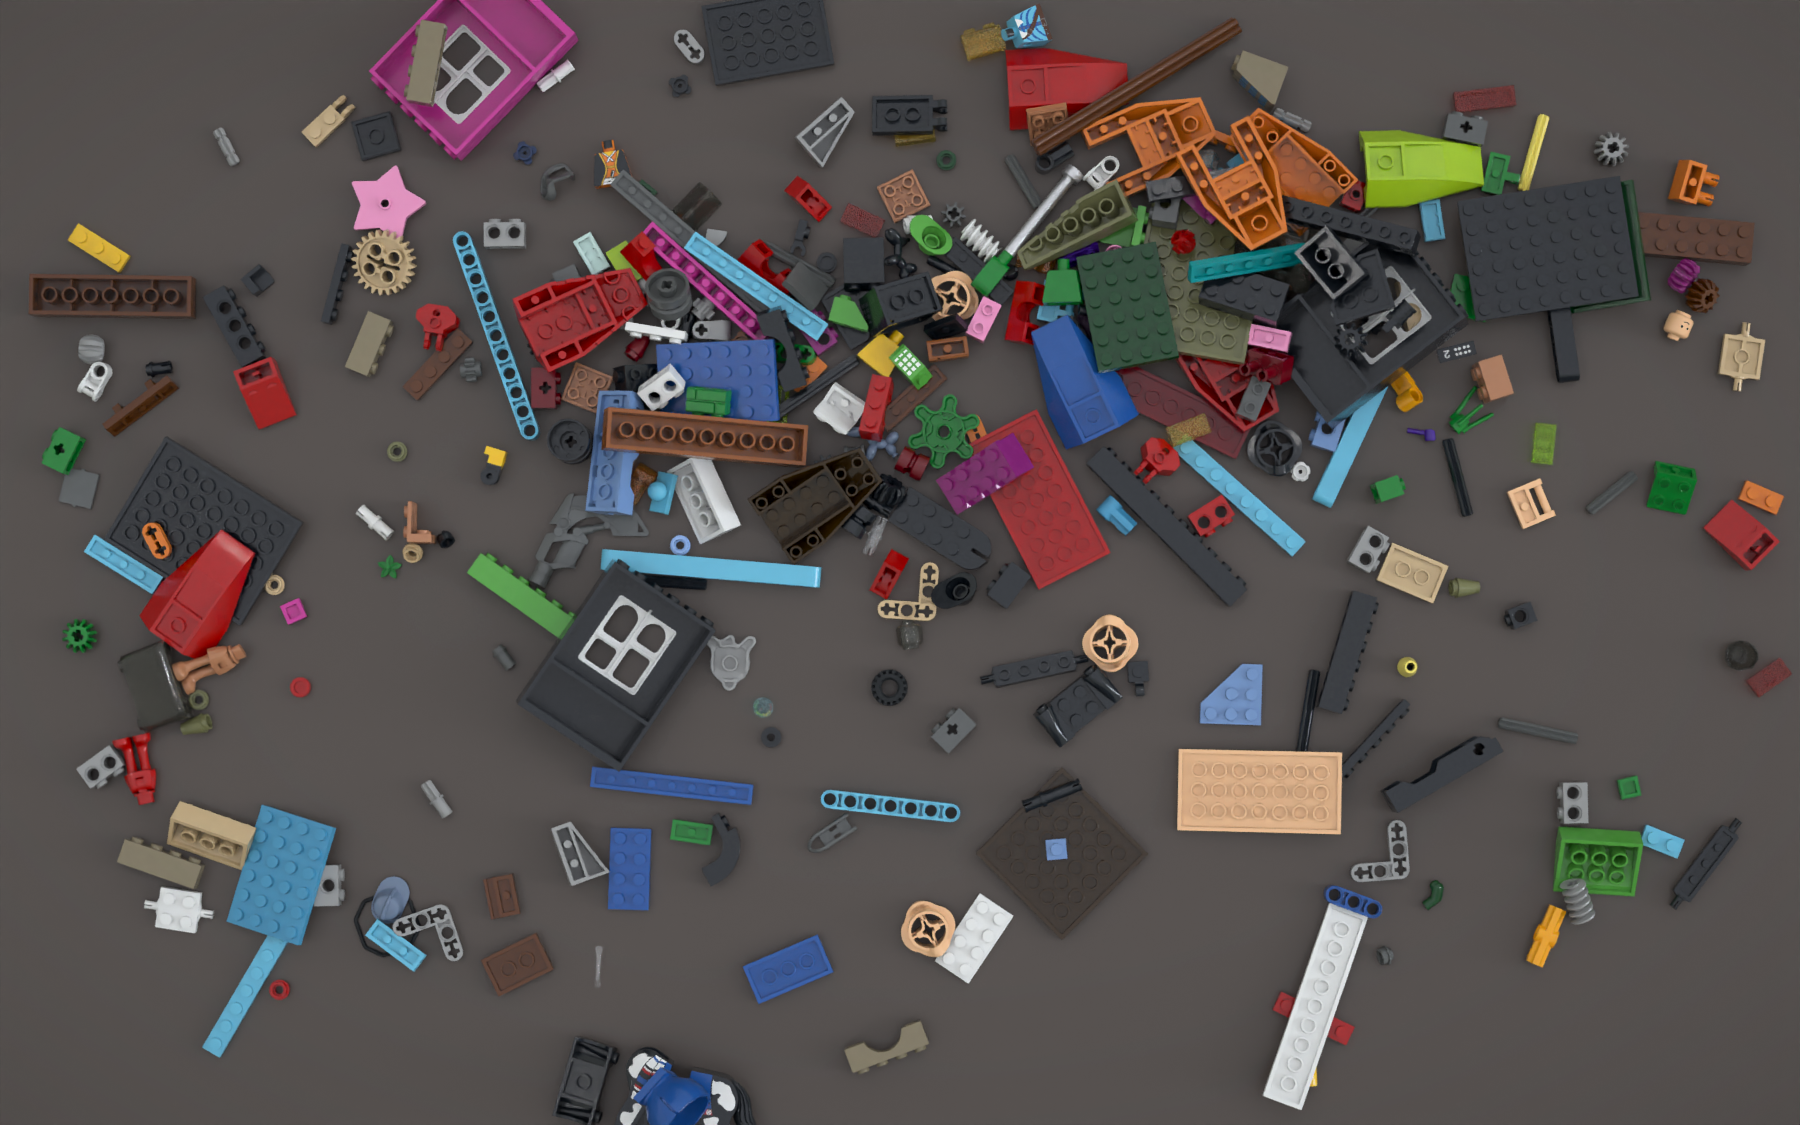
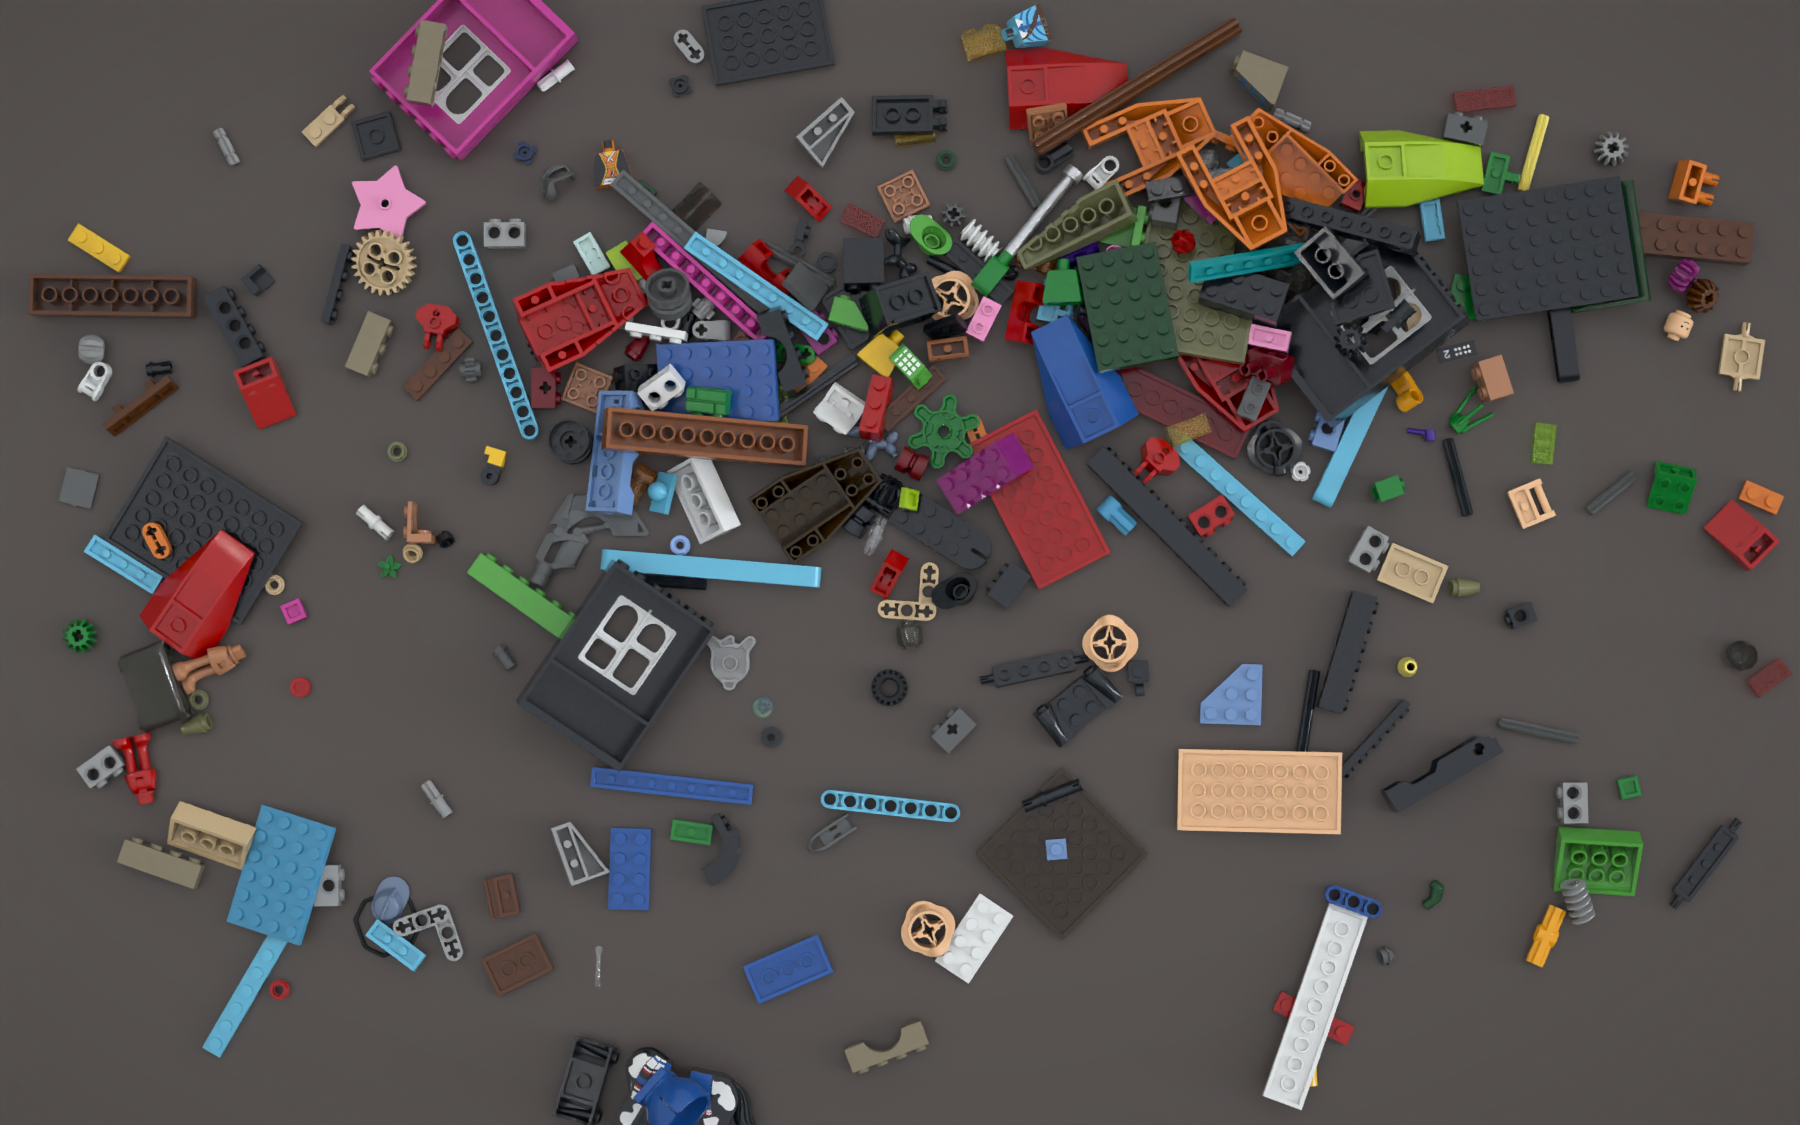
(70, 443): green brick -> none
(178, 909): white plate -> none
(909, 499): none -> lime tile
(1389, 866): light grey beam -> none
(1662, 841): medium azure plate -> none

